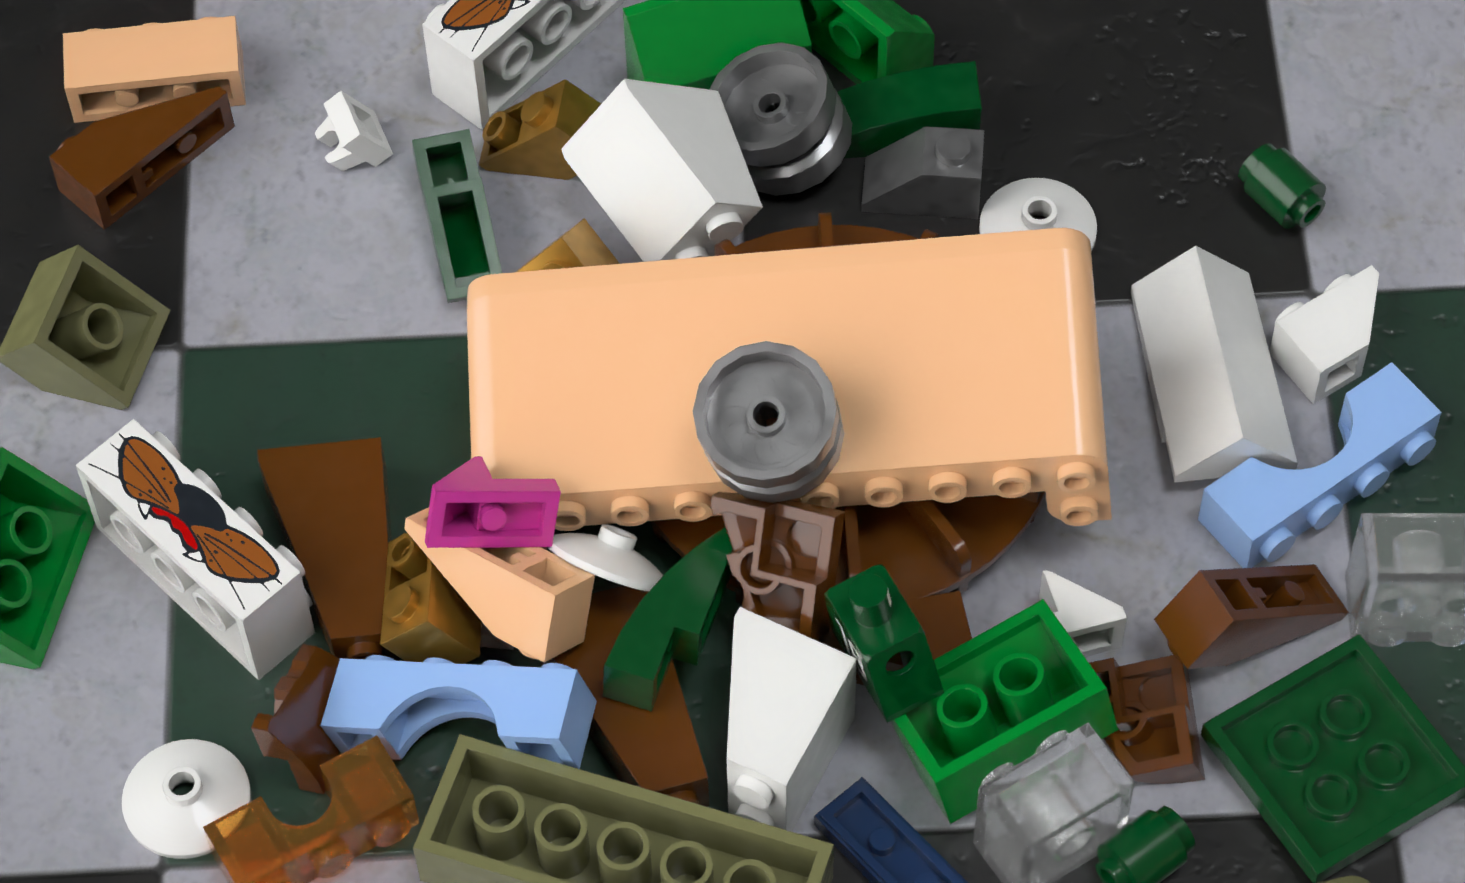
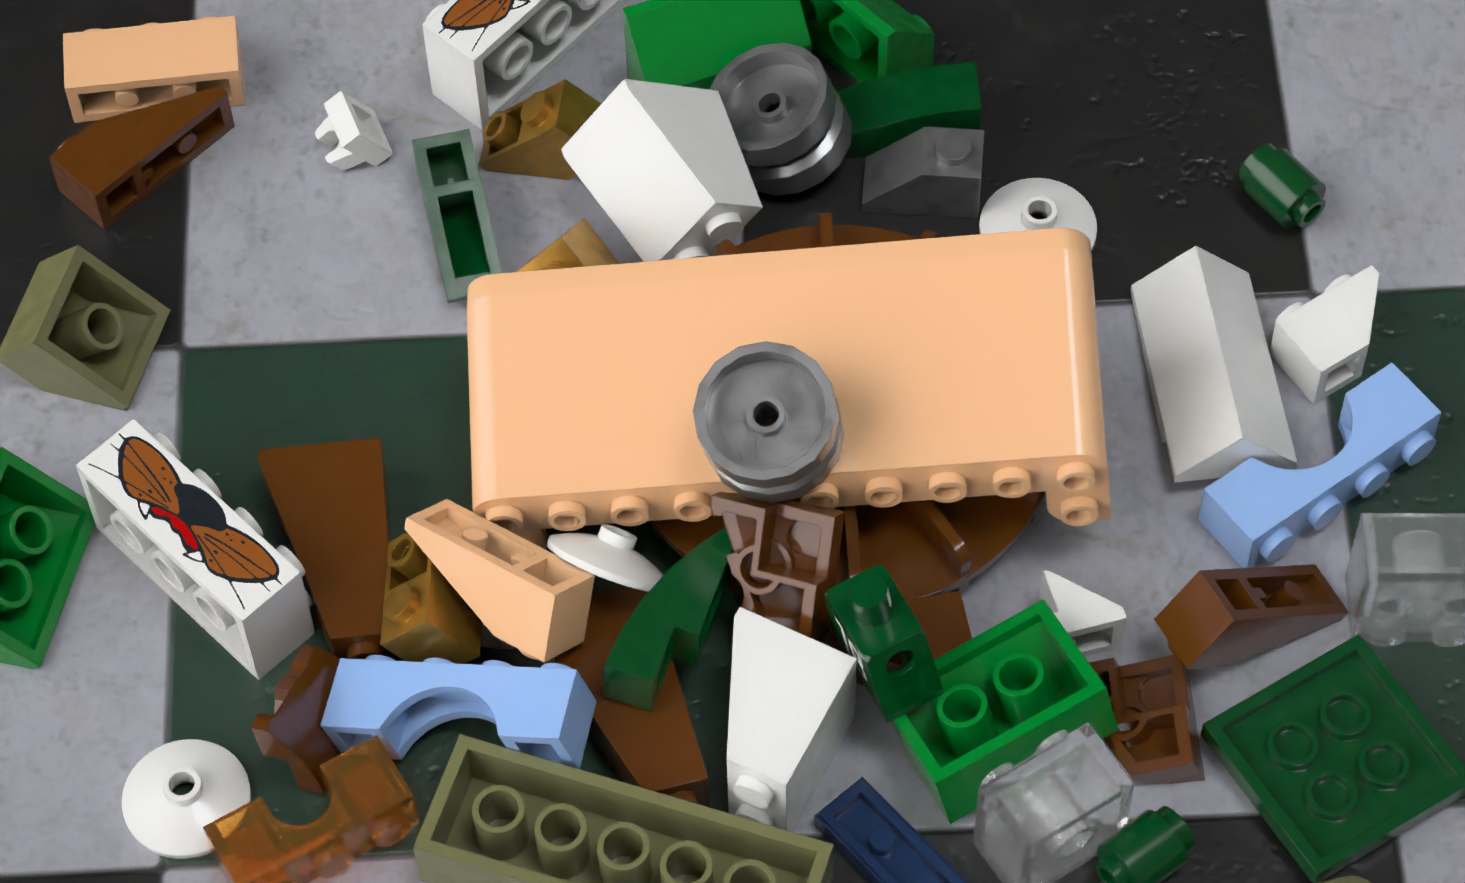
(486, 512): dark pink slope -> none

